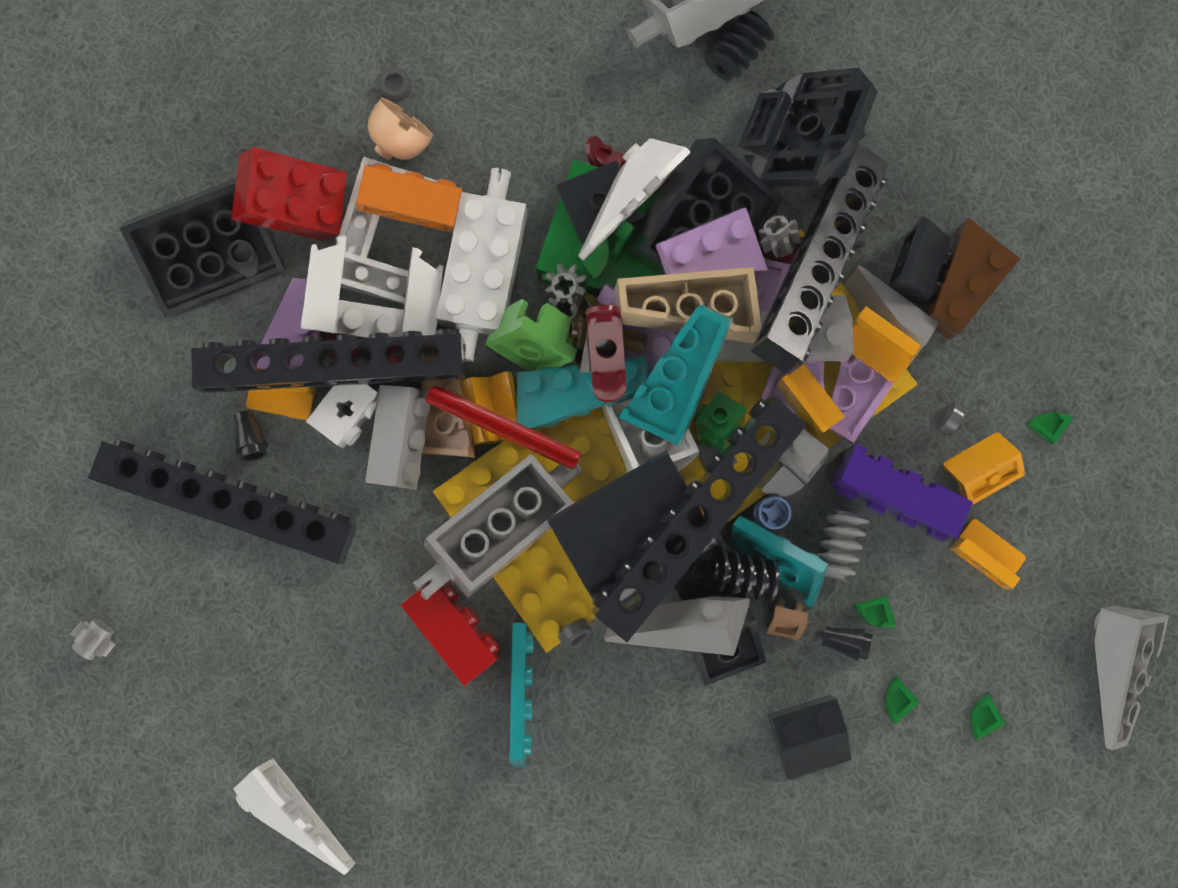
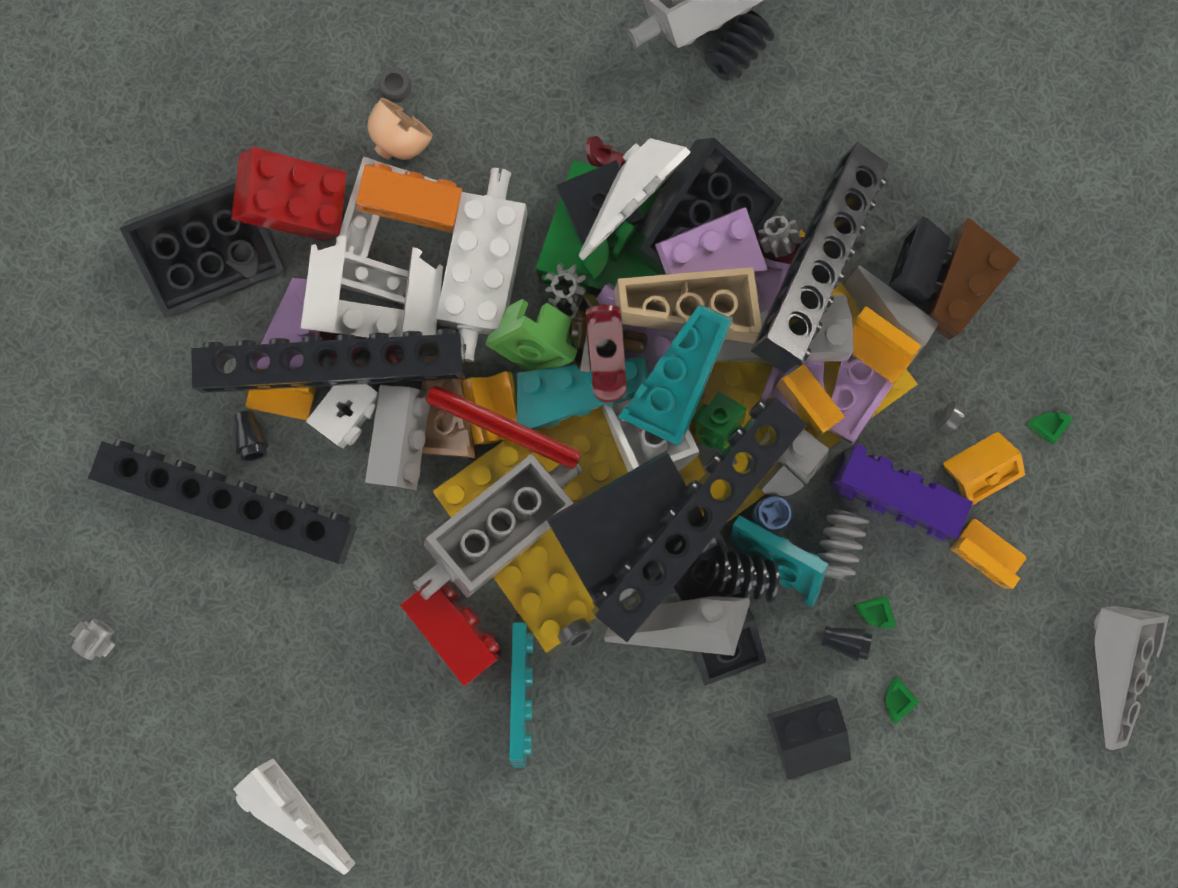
(787, 622): medium nougat tile -> none
(808, 127): black piece -> none
(985, 718): green tile -> none

